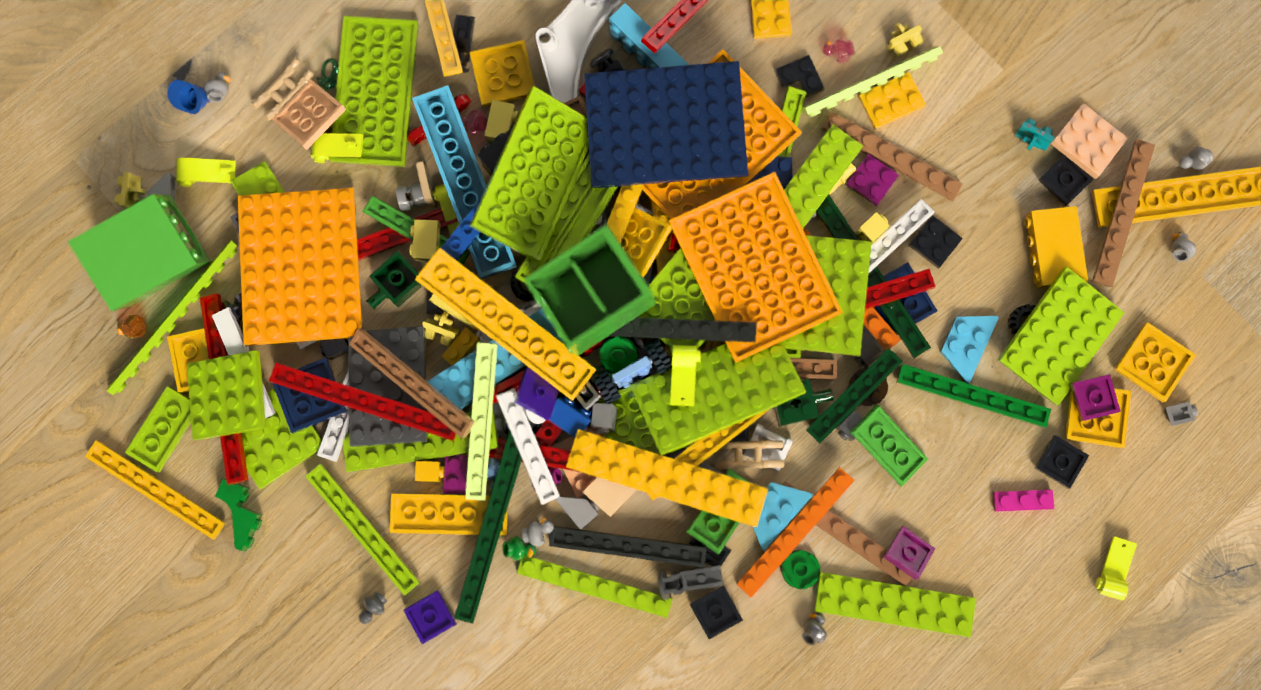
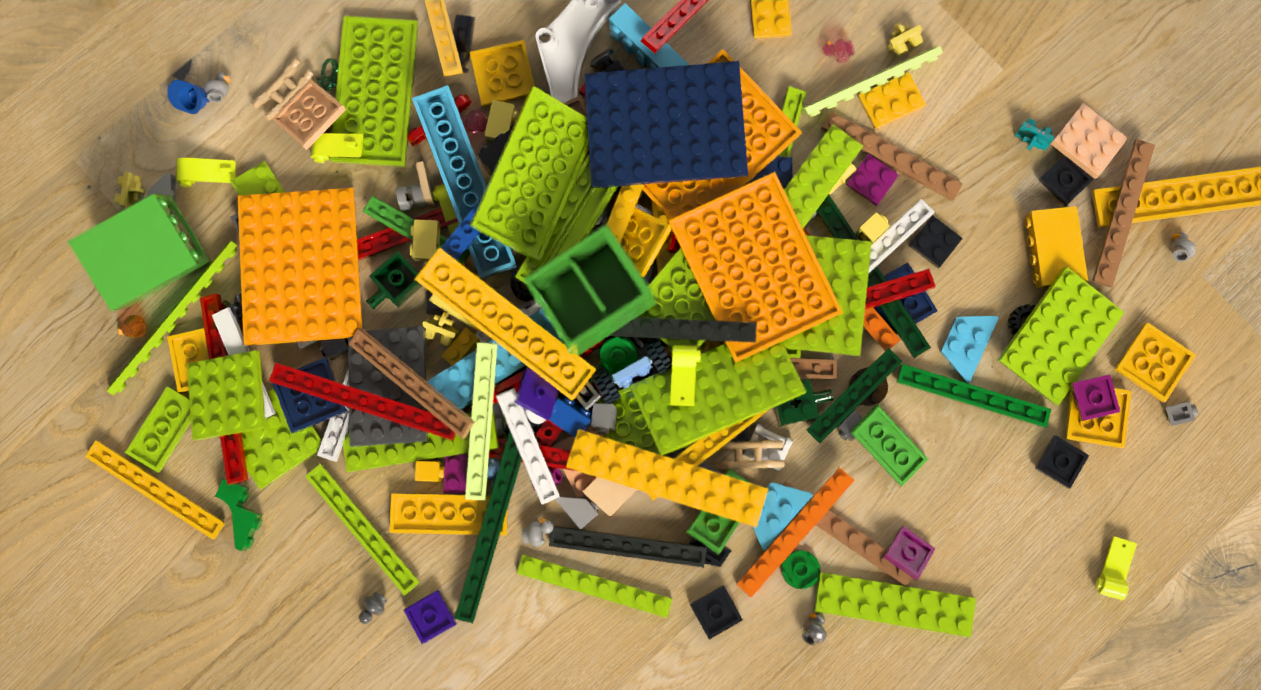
(516, 550): green animal -> none
(689, 580): dark grey piece -> none
(802, 71): black plate -> none
(870, 349): clear smoke slope -> none
(1023, 500): dark pink plate -> none
(1197, 158): light grey animal -> none

